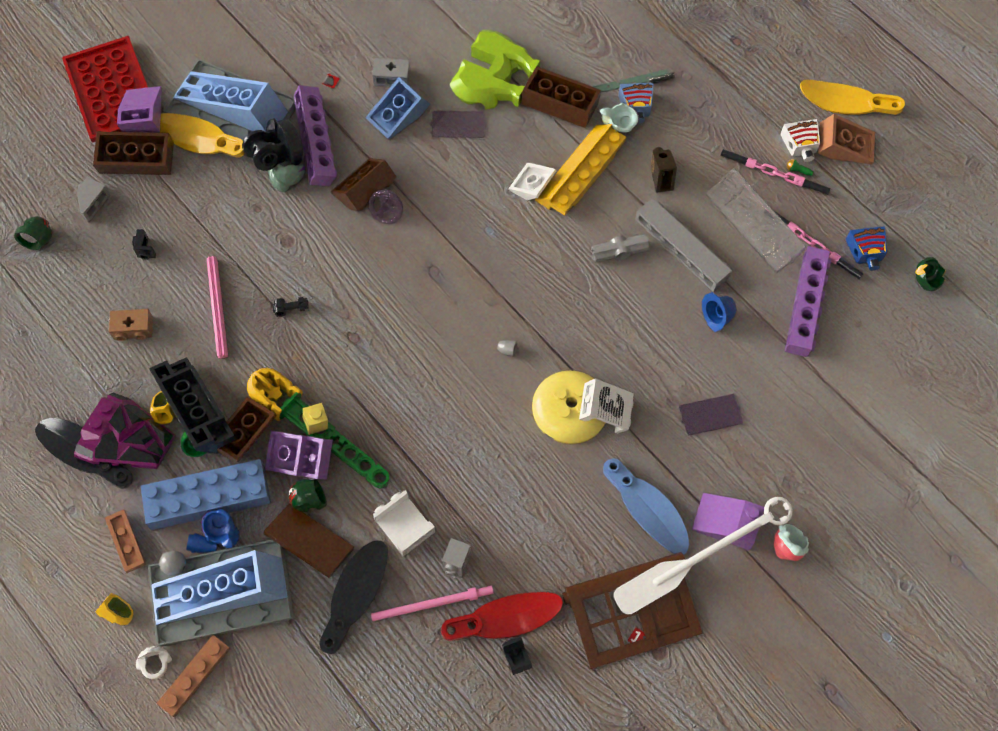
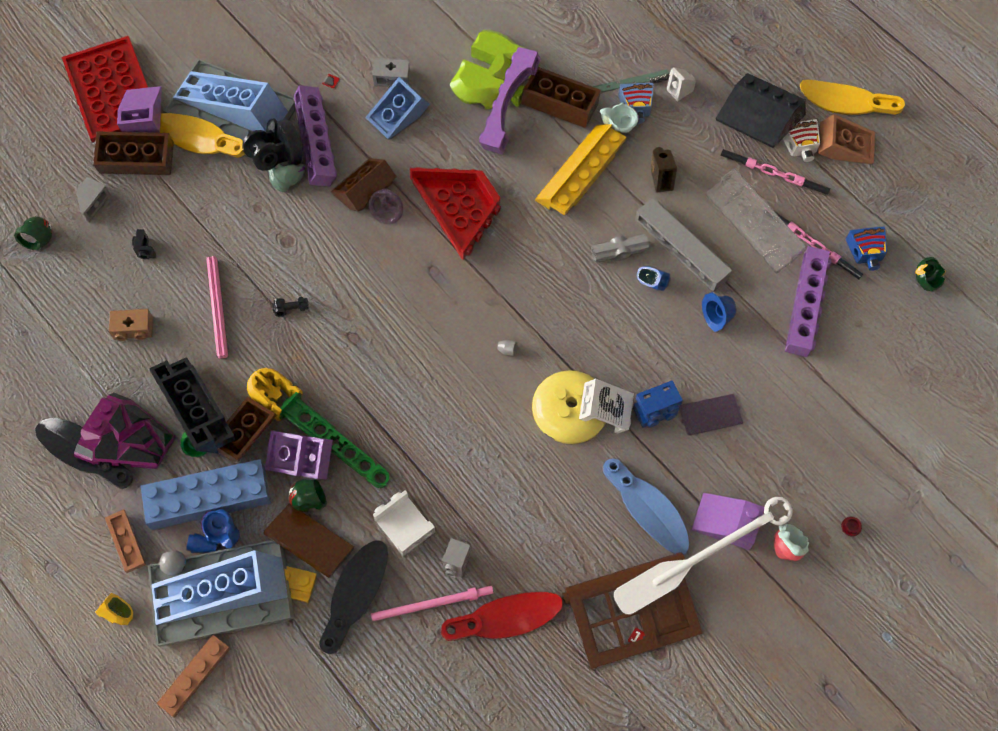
(151, 651): white piece -> none
(161, 410): yellow rock -> none
(300, 583): none -> yellow plate
(315, 418): light yellow brick -> none
(458, 124): piece -> none
(460, 203): none -> red piece
(516, 655): black bracket -> none
(524, 63): none -> medium lavender arch
(532, 181): white slope -> none
(653, 277): none -> rock
(659, 406): none -> blue piece
(680, 83): none -> white slope
(761, 110): none -> black slope
(793, 165): green piece -> none
(851, 526): none -> dark red plate

